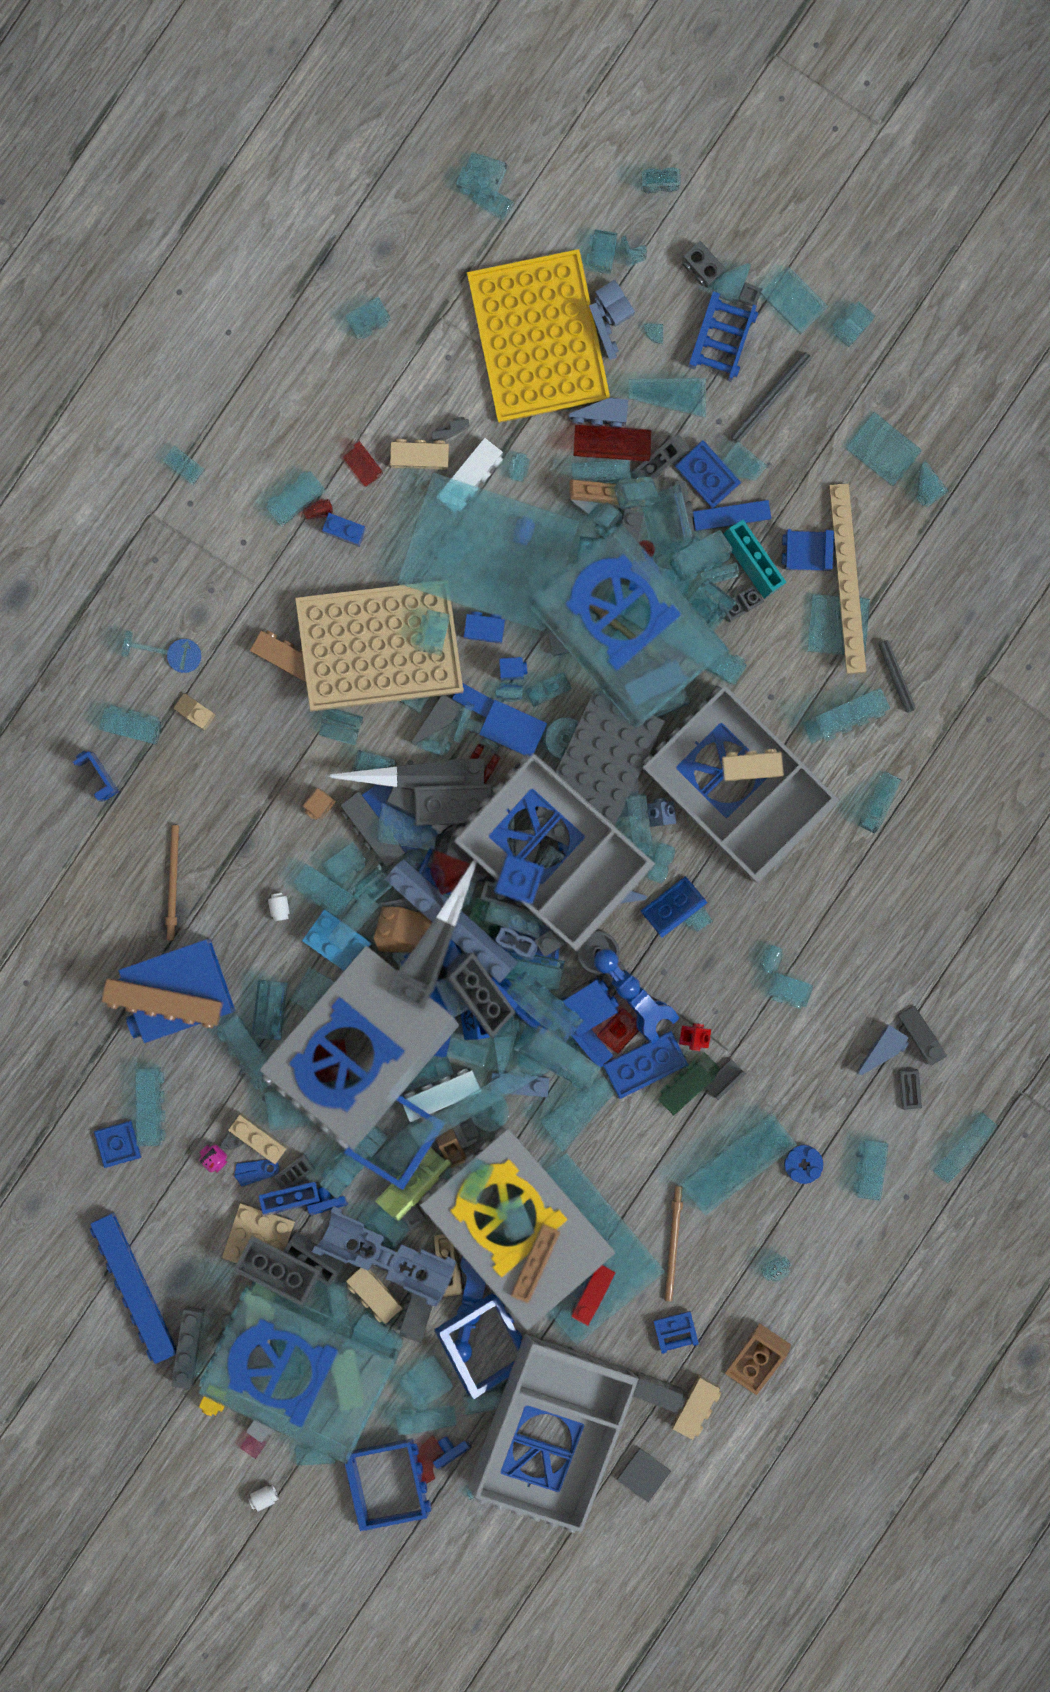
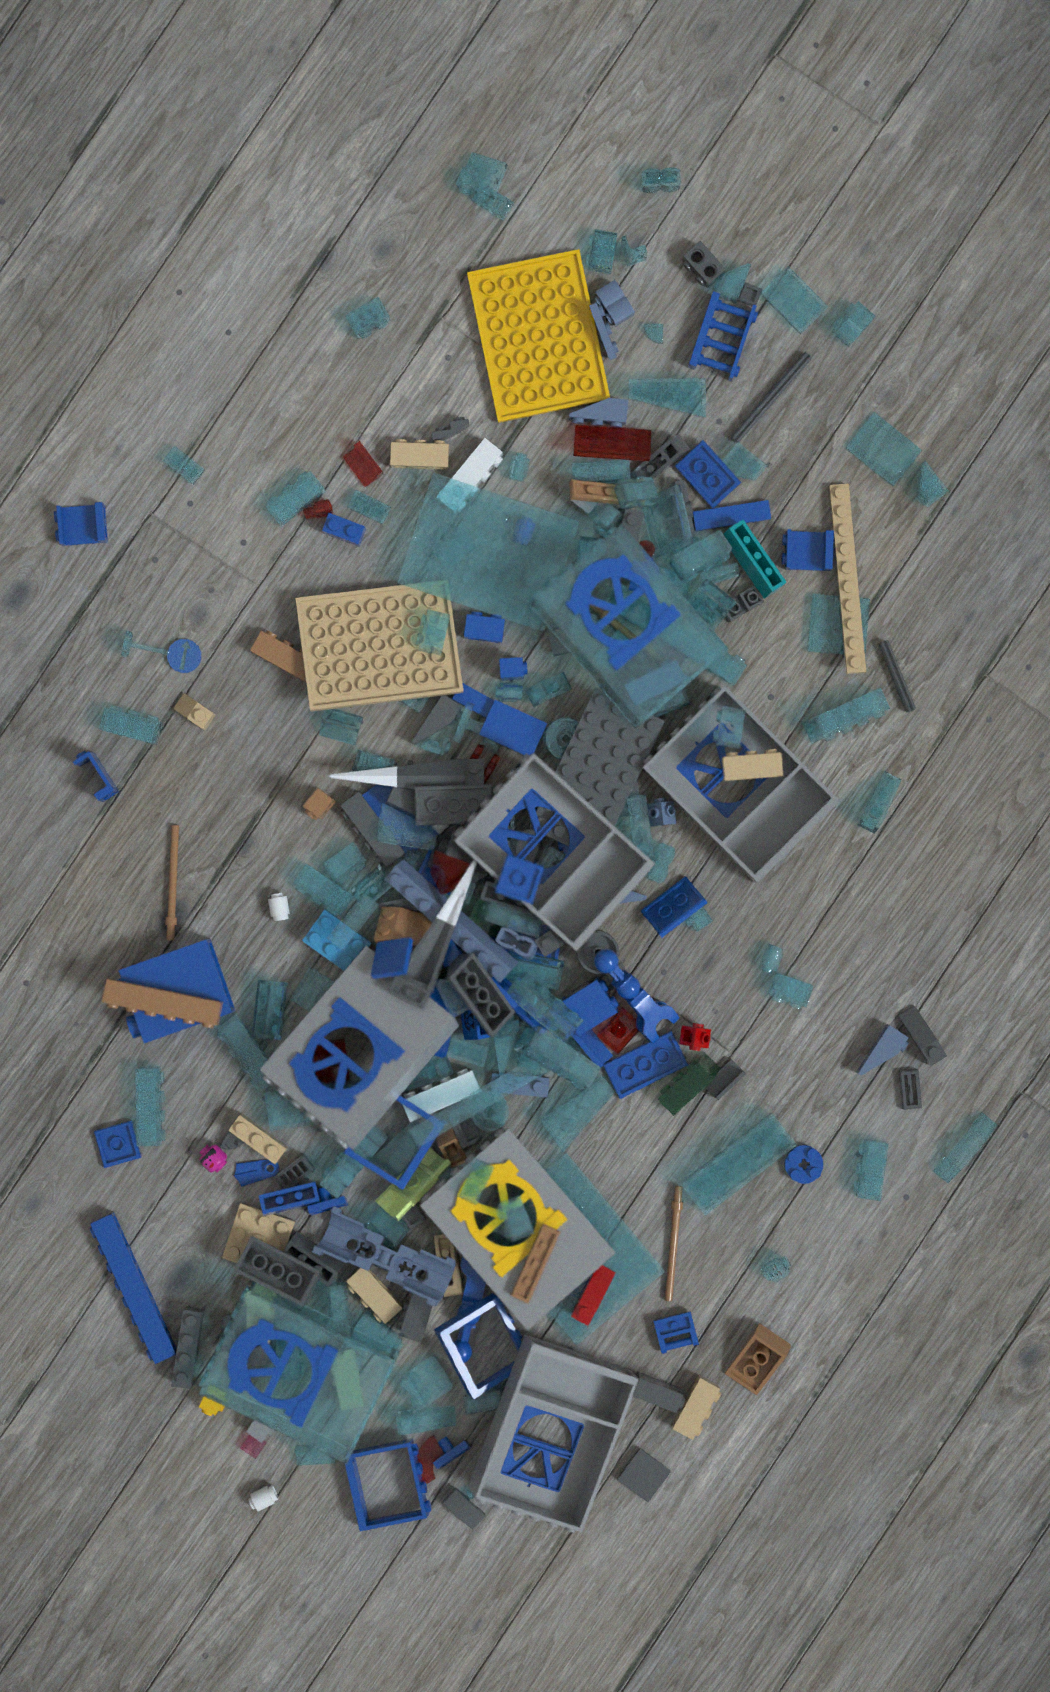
(81, 524): none -> blue panel
(368, 507): none -> clear light blue slope
(391, 958): none -> blue tile
(463, 1508): none -> dark grey slope
(736, 718): none -> clear light blue brick

